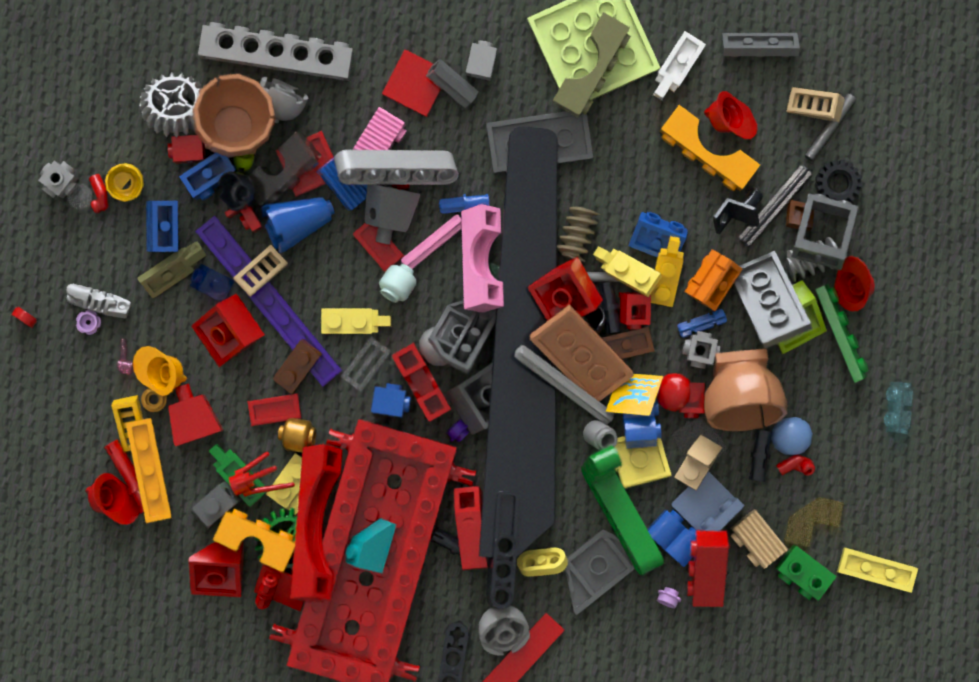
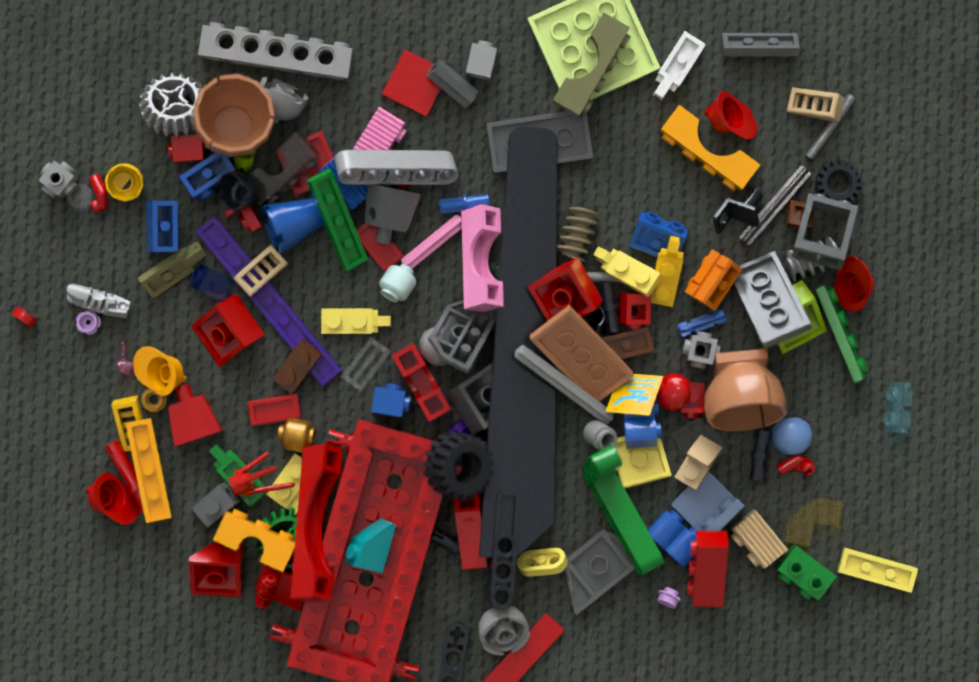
(337, 219): none -> green plate
(475, 467): none -> black tyre

